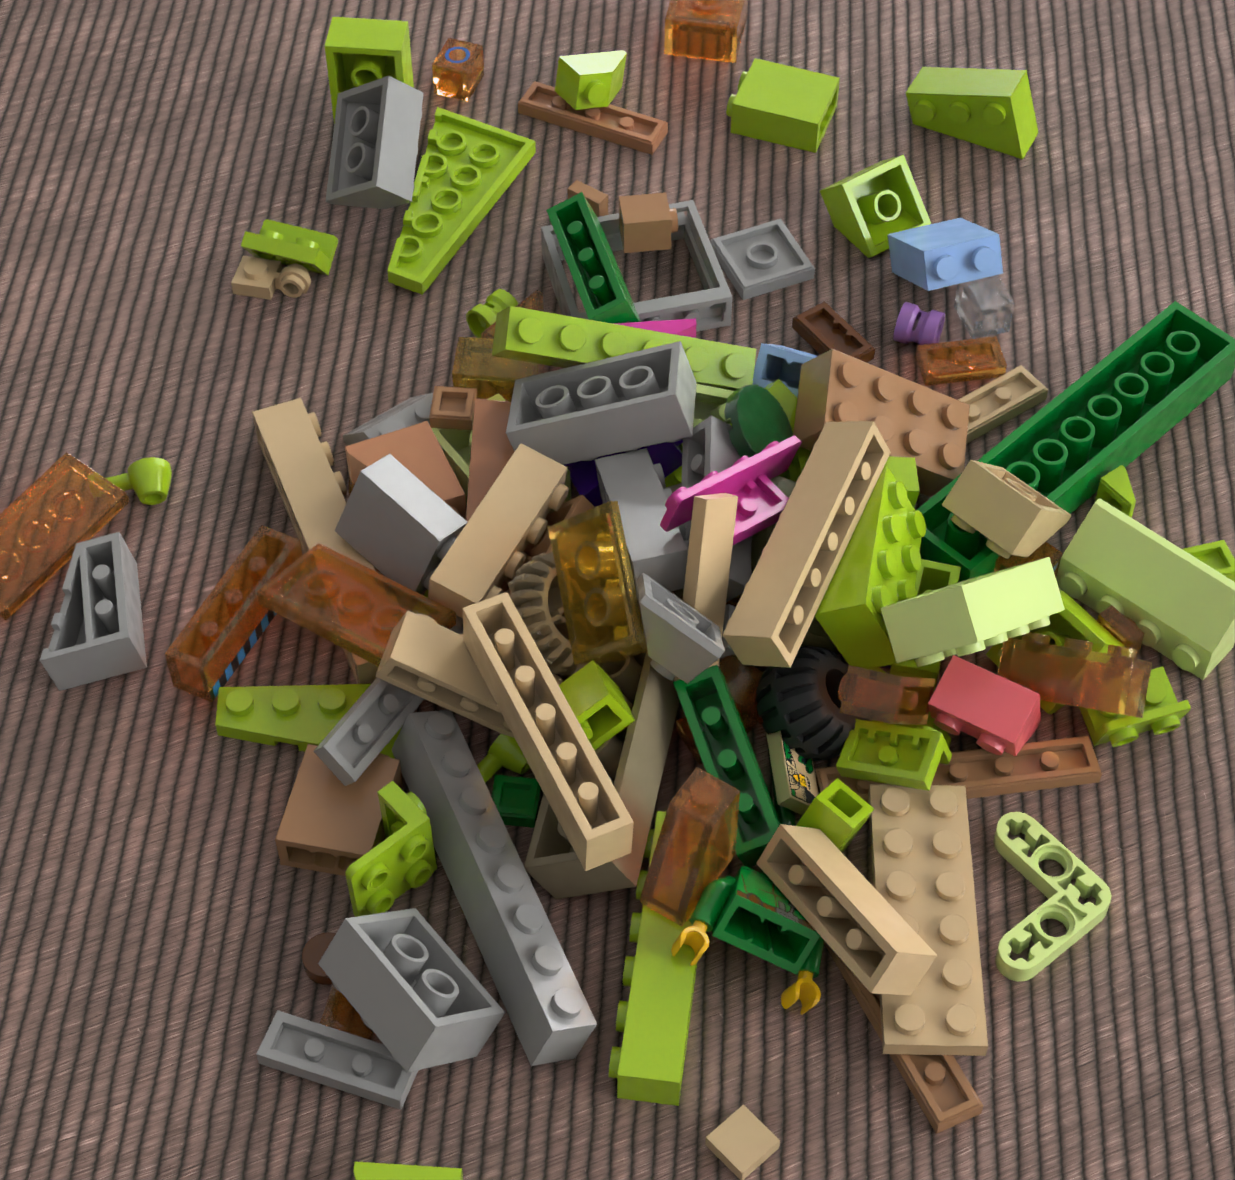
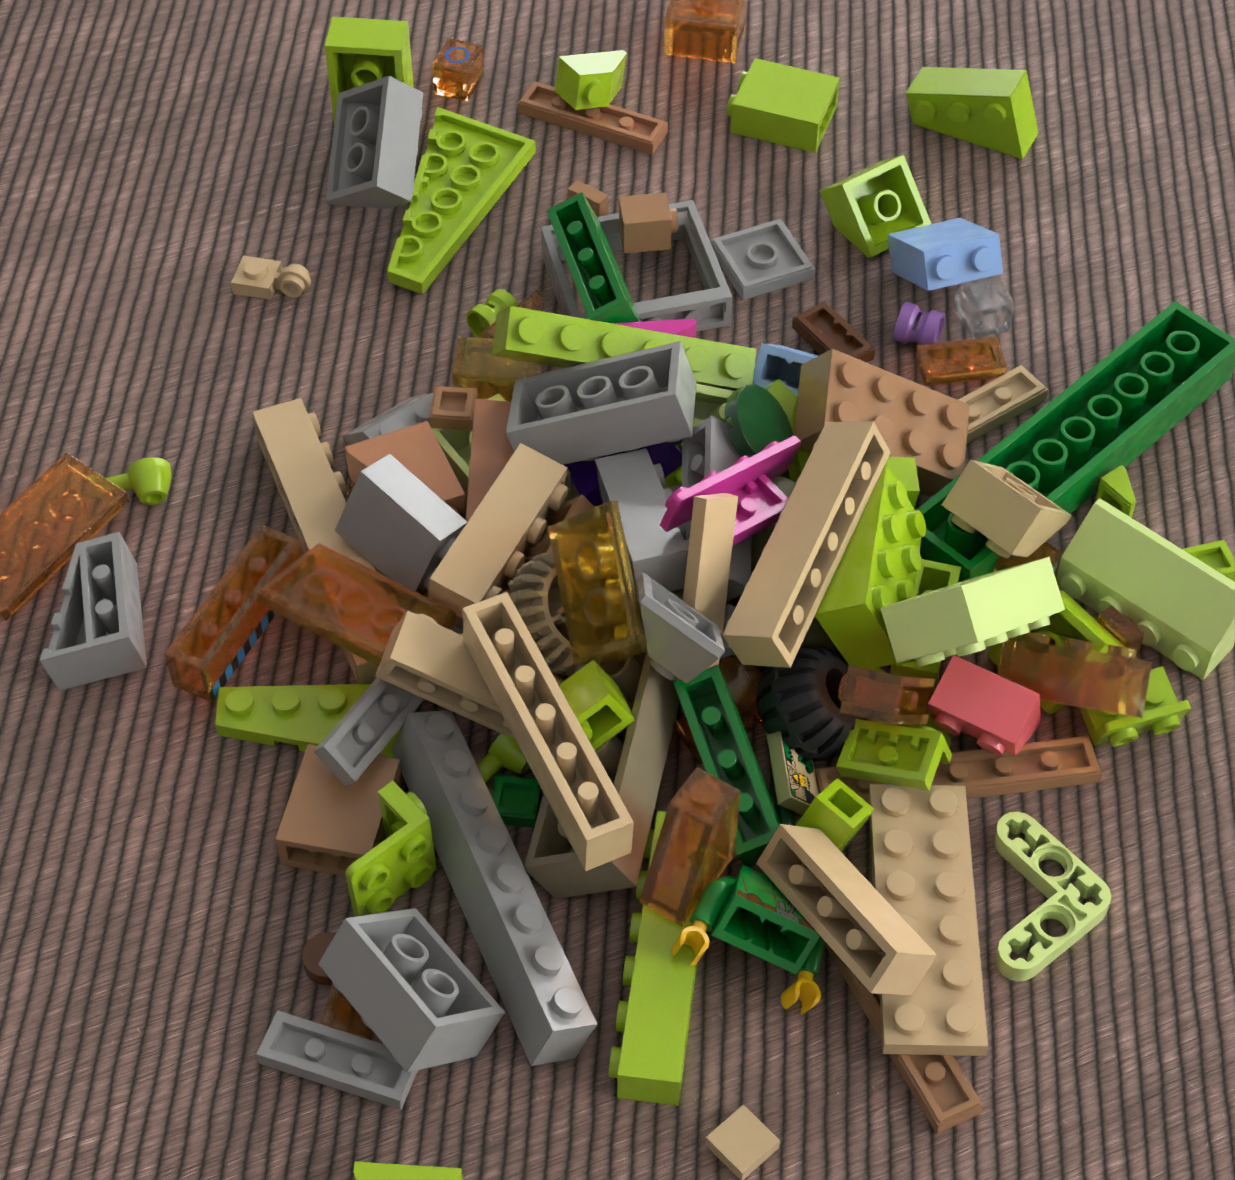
(292, 246): lime bracket -> none

